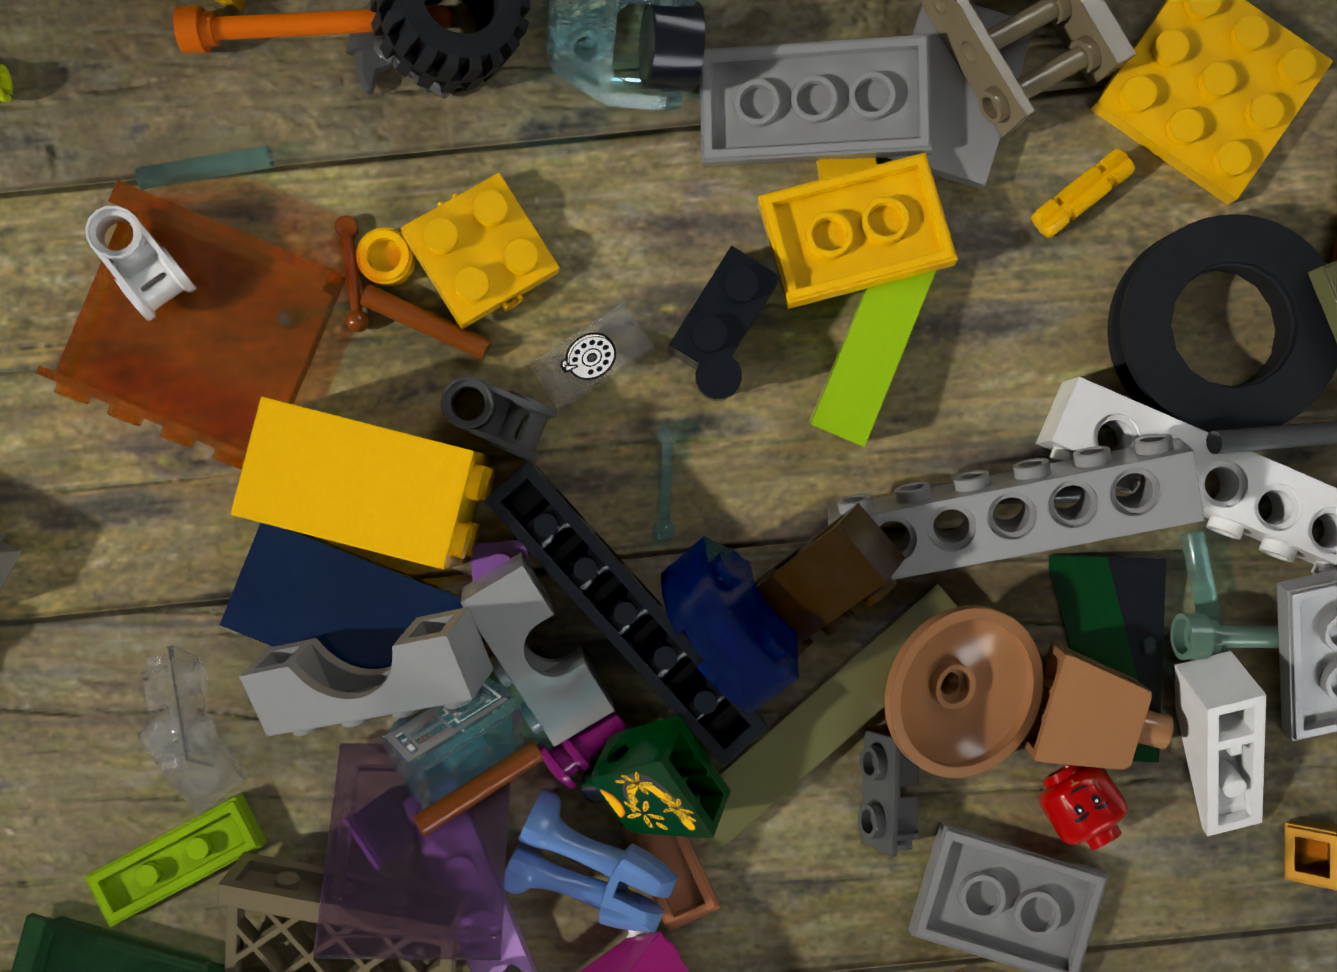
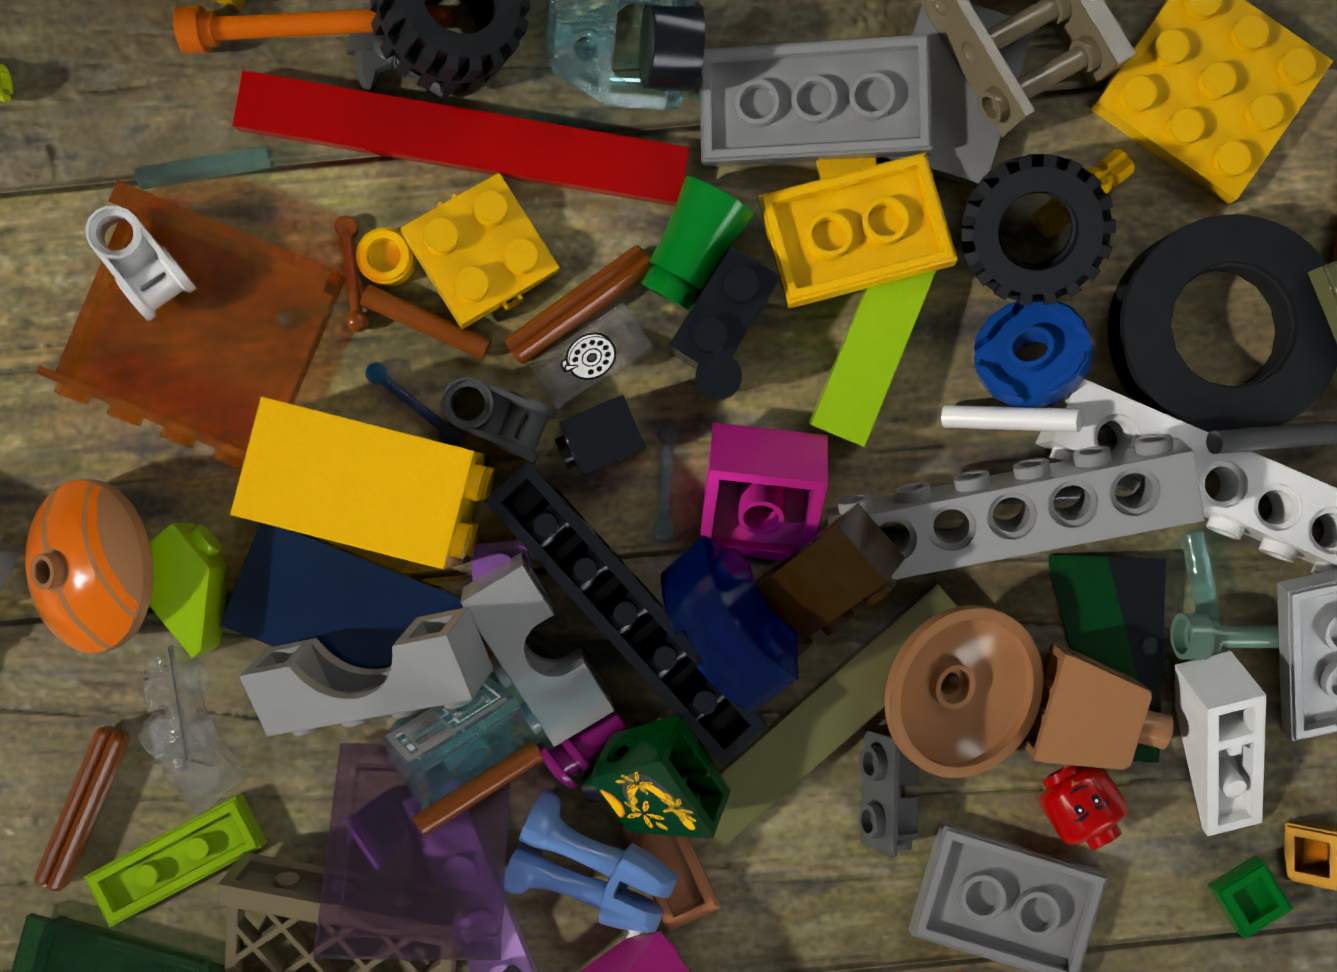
(81, 808): none -> dark orange axle
(89, 566): none -> dish
(189, 585): none -> lime slope
(377, 374): none -> hinge
(460, 138): none -> red tile
(579, 305): none -> dark orange axle
(599, 437): none -> black brick
(695, 241): none -> green plant
(763, 489): none -> dark pink slope
(1012, 418): none -> white piece
(1037, 381): none -> blue tile
(1077, 260): none -> black tyre
(1250, 896): none -> green tile

